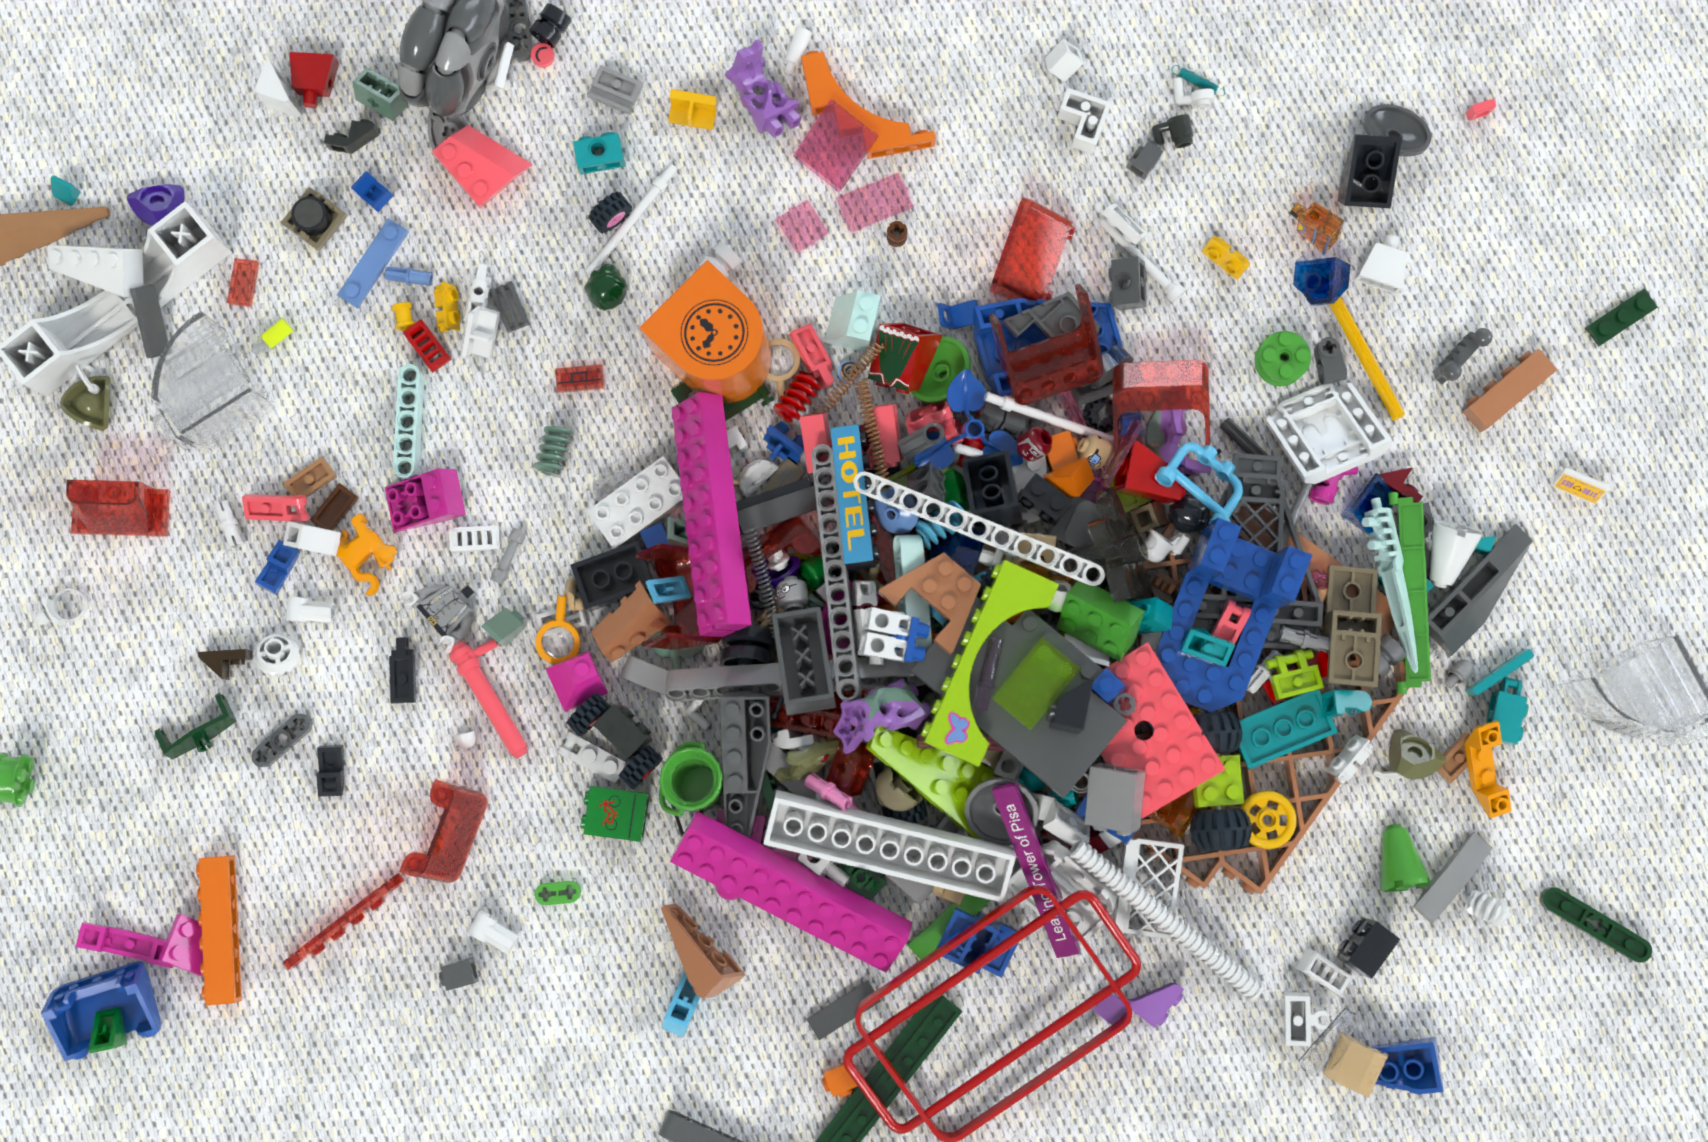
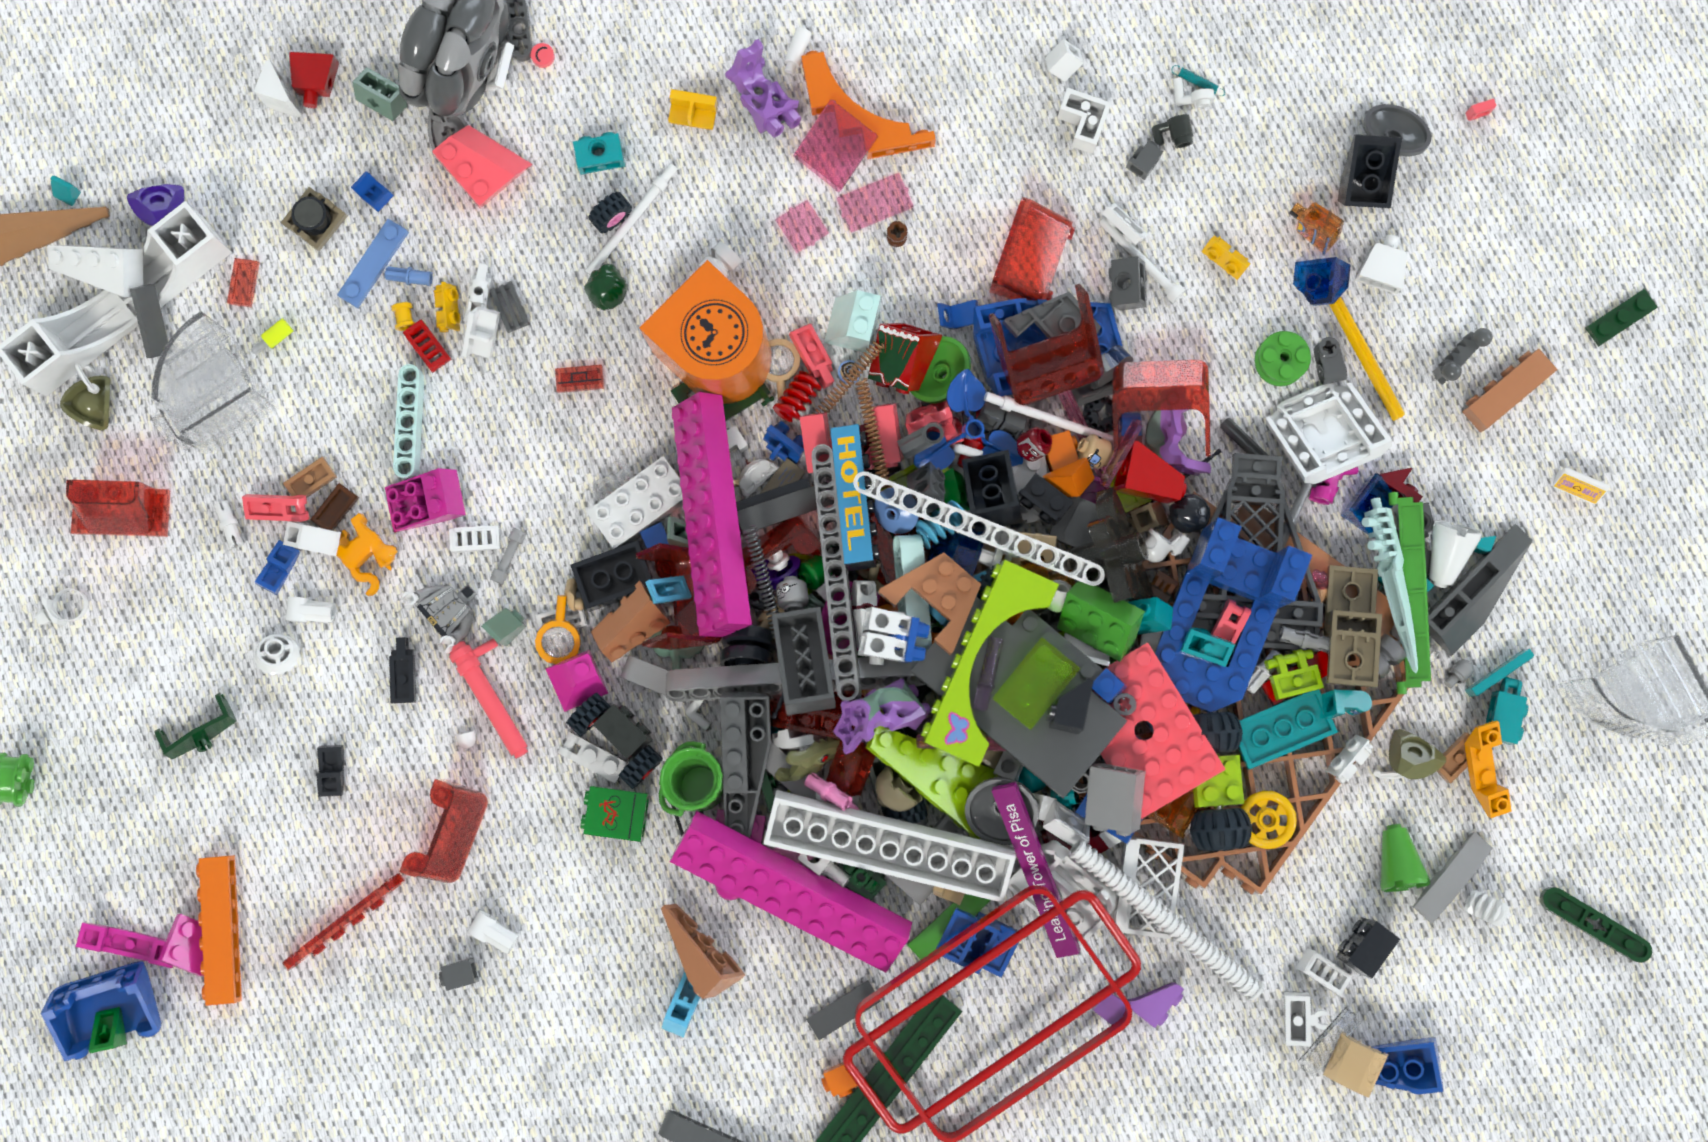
(219, 660): dark brown slope -> none
(272, 756): dark grey beam -> none
(360, 134): pearl dark grey slope -> none
(551, 24): black wheel -> none
(552, 450): sand green piece -> none
(558, 899): bright green beam -> none
(615, 89): light grey plate -> none
(1206, 456): medium azure bar -> none

